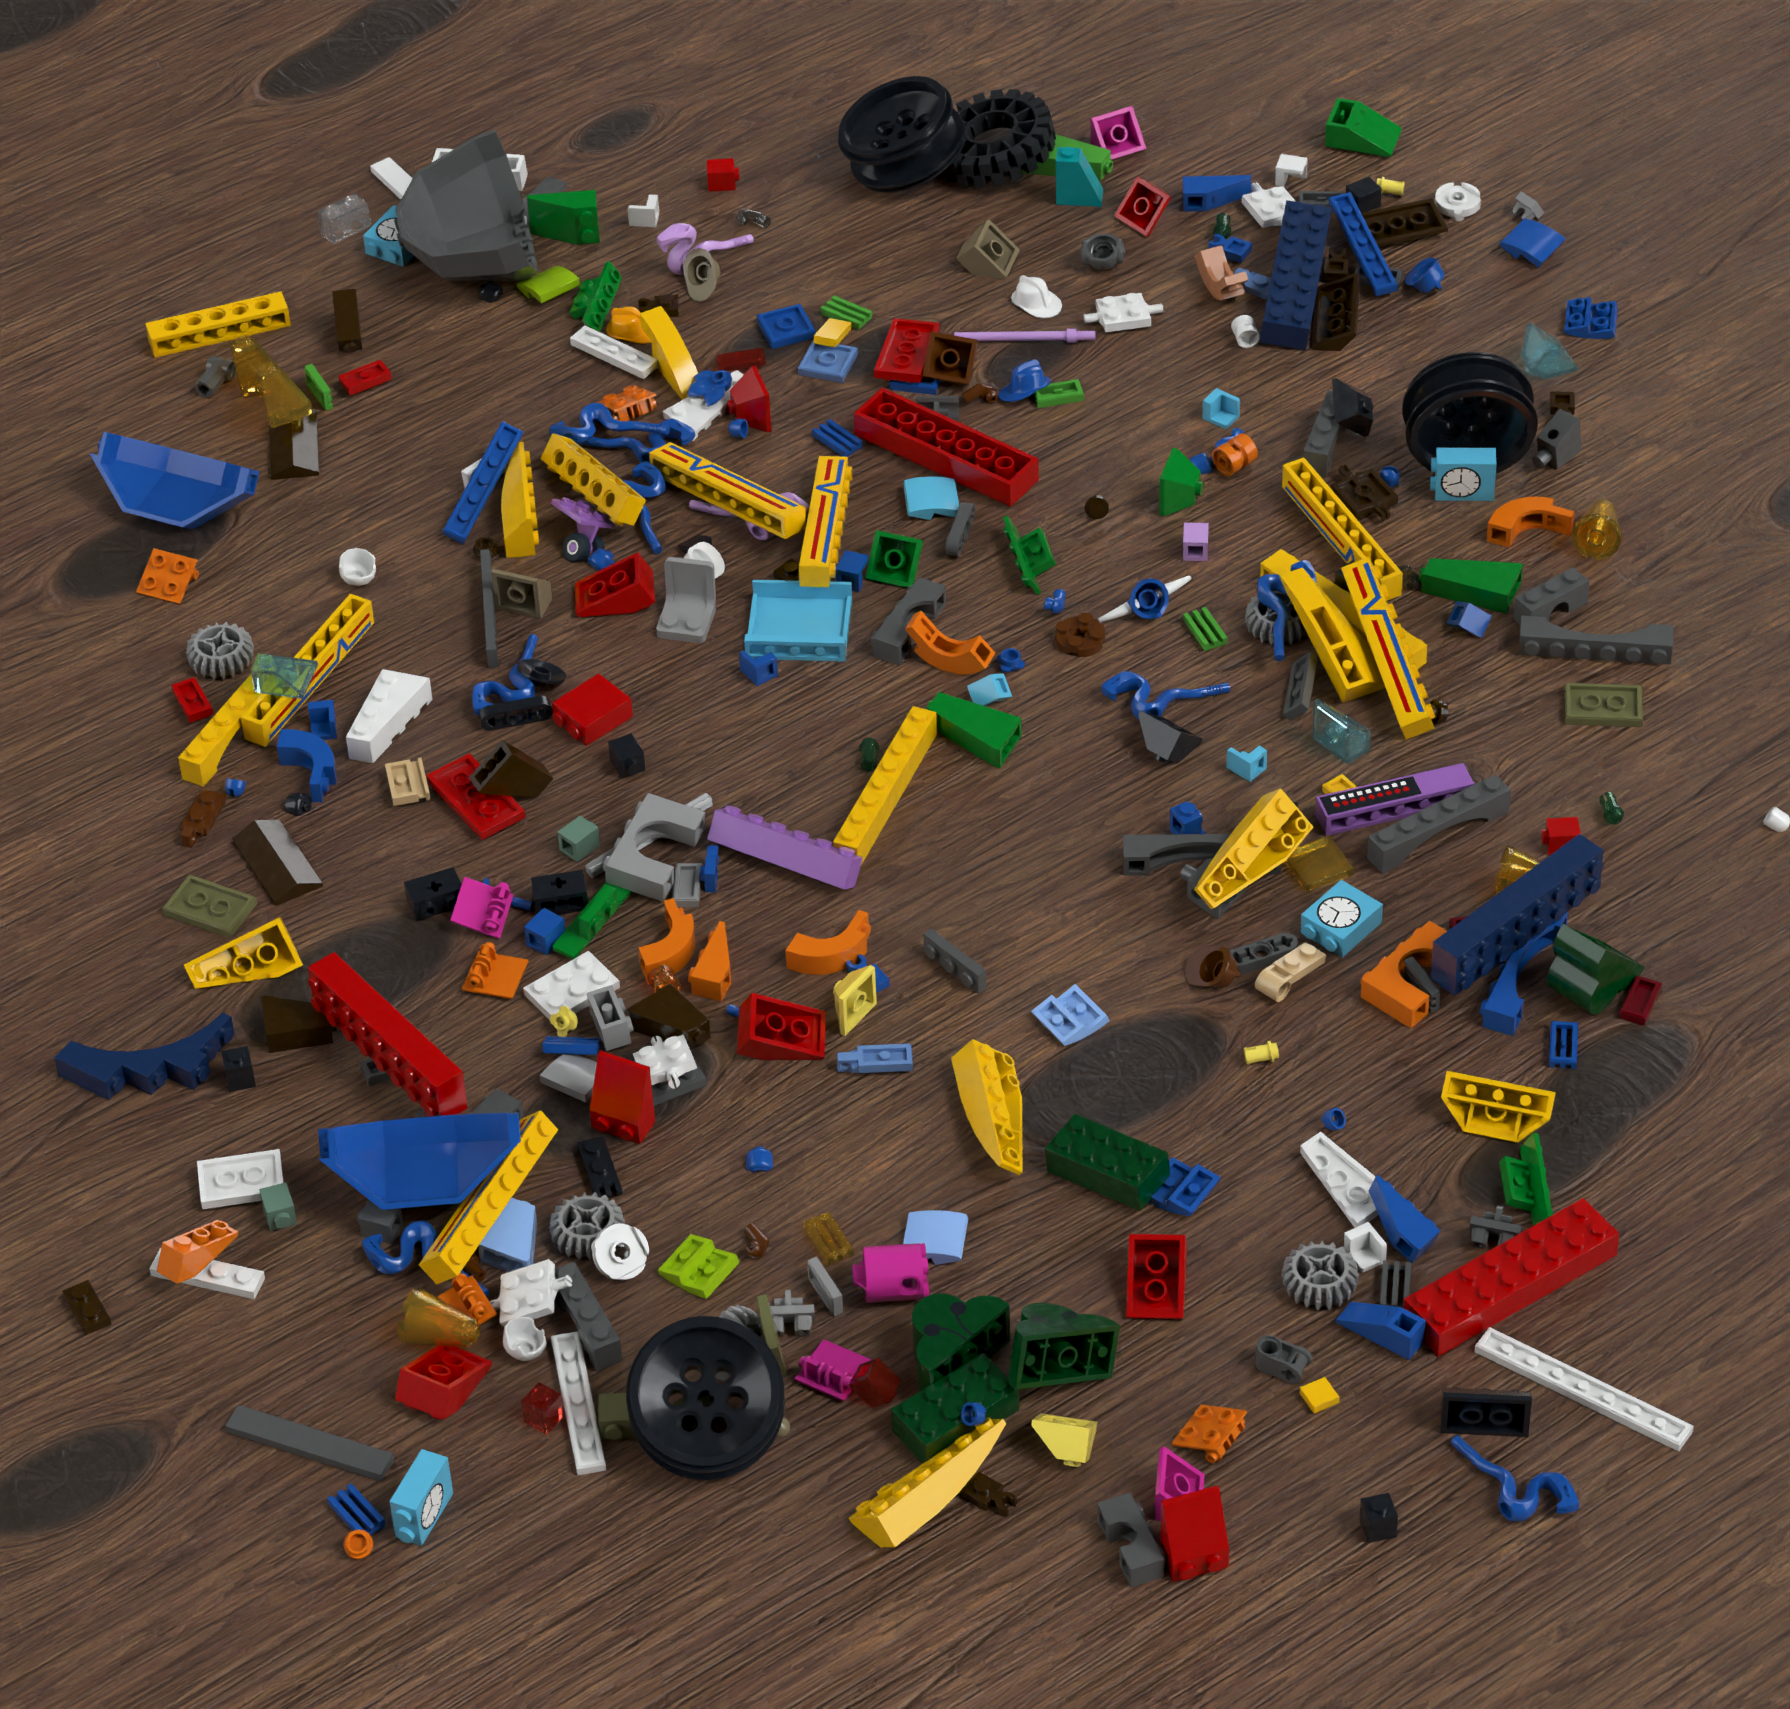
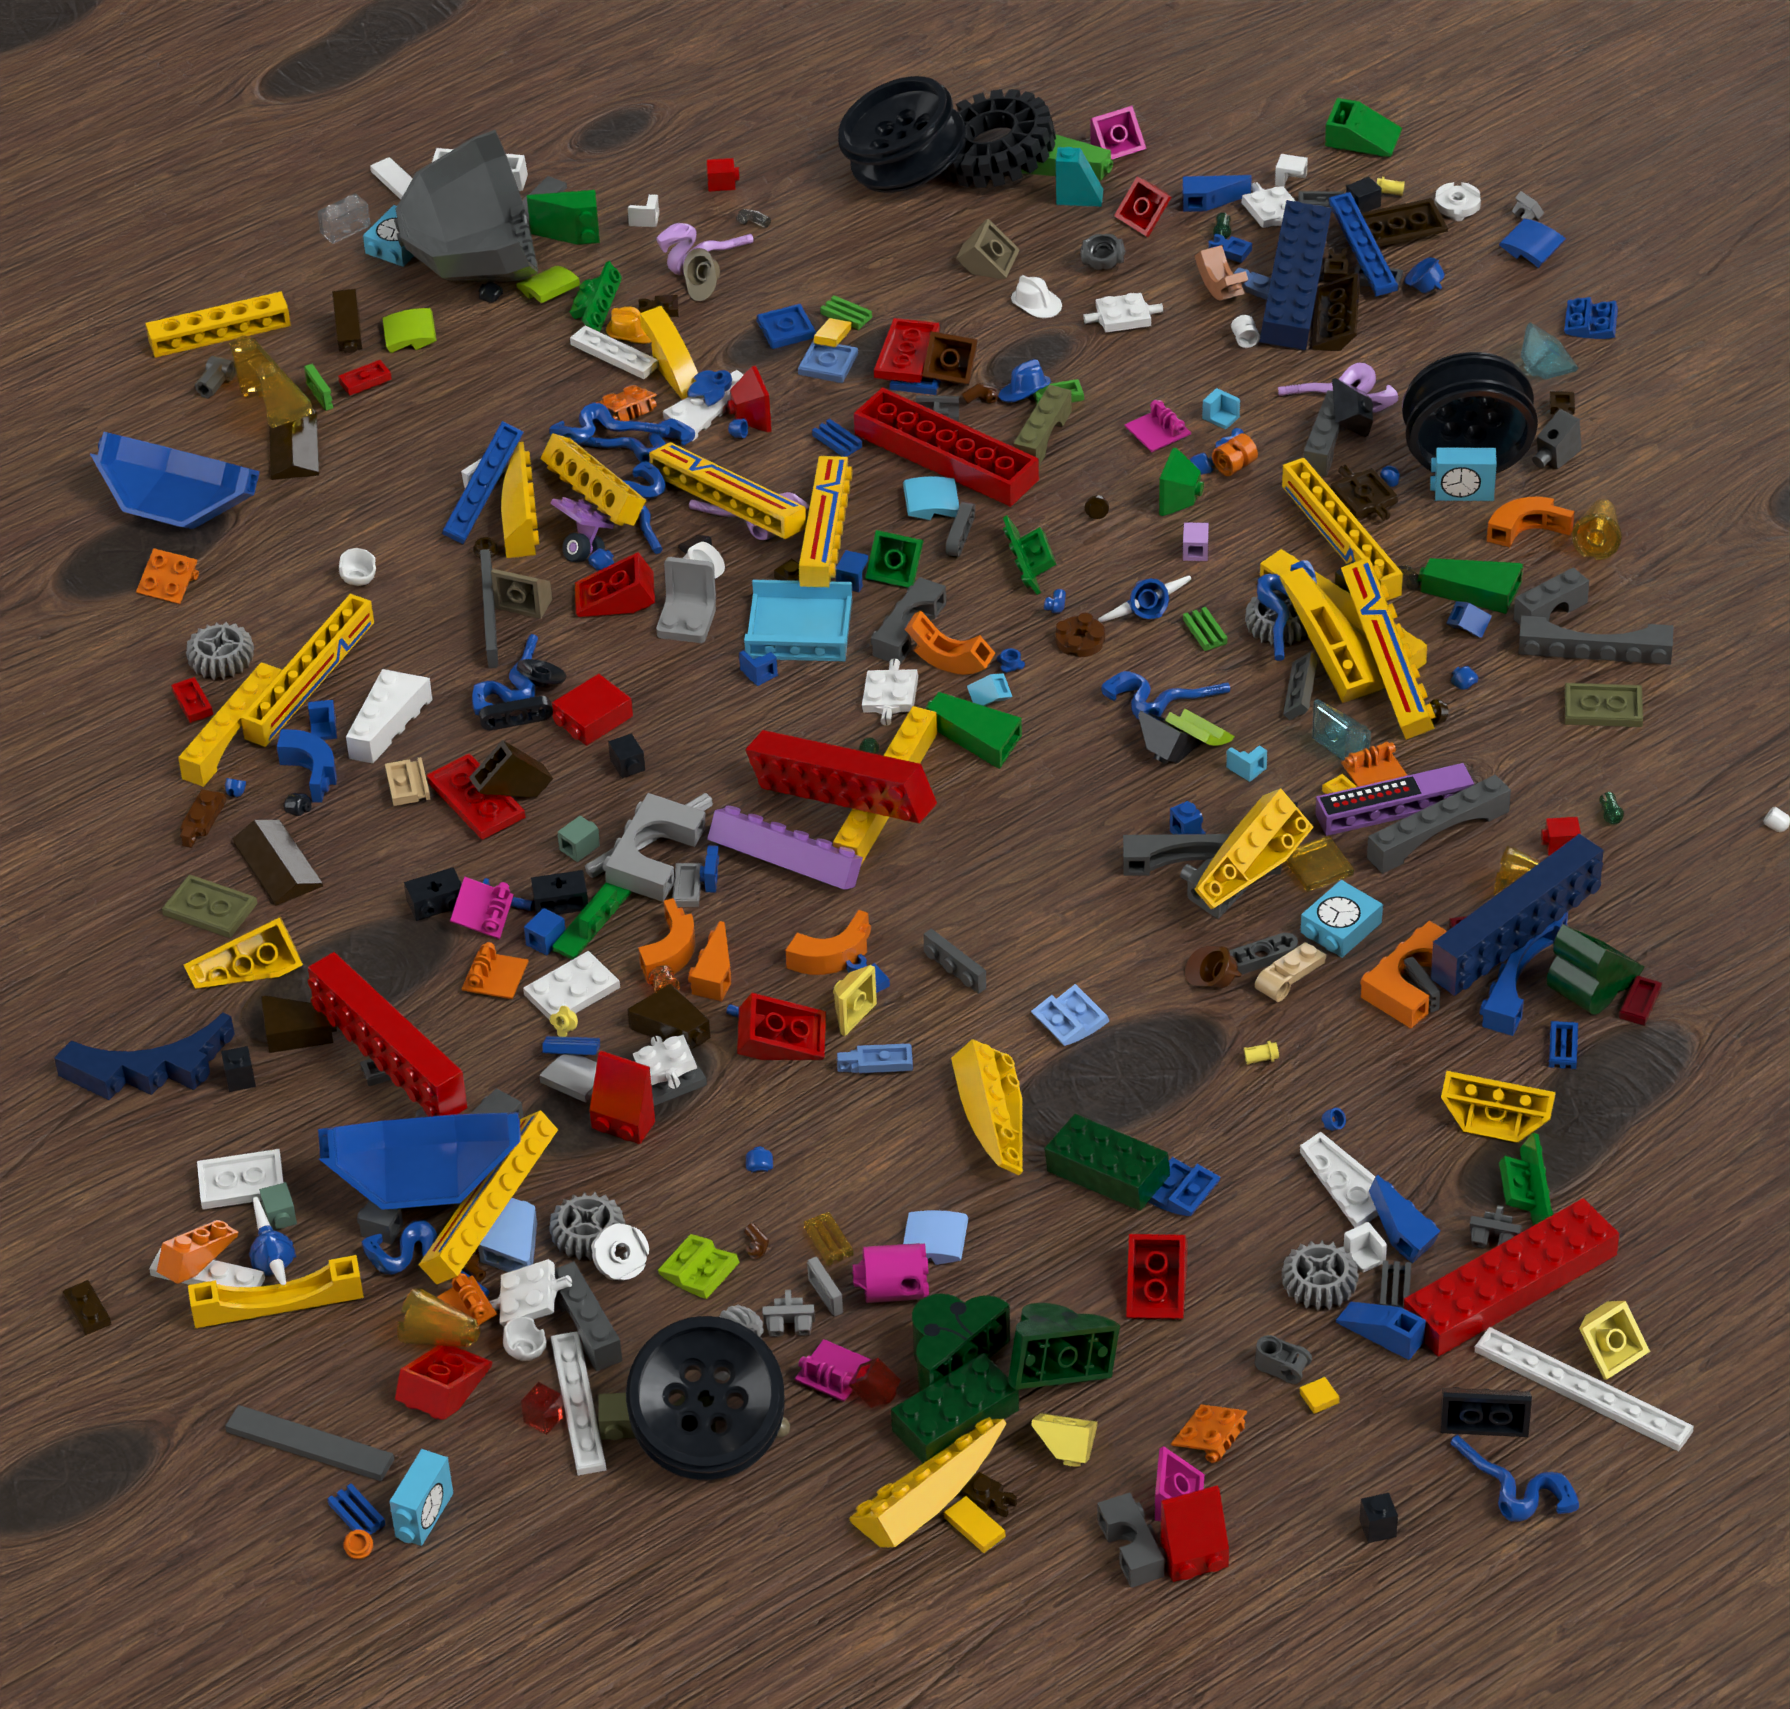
(223, 1304): none -> yellow arch
(270, 1249): none -> blue helmet
(282, 675): clear light blue slope -> none
(408, 328): none -> lime slope
(599, 1166): black hinge -> none
(609, 1017): light grey brick -> none
(740, 359): clear red slope -> none
(770, 1330): olive tile -> none
(841, 776): none -> red brick
(890, 691): none -> white plate
(967, 1414): blue hinge -> none
(974, 1524): none -> yellow tile
(1051, 410): none -> olive arch
(1070, 335): lavender bar -> none
(1158, 427): none -> dark pink hinge
(1200, 728): none -> lime slope
(1355, 373): none -> lavender animal
(1373, 765): none -> orange hinge
(1464, 677): none -> blue piece
(1613, 1337): none -> light yellow slope

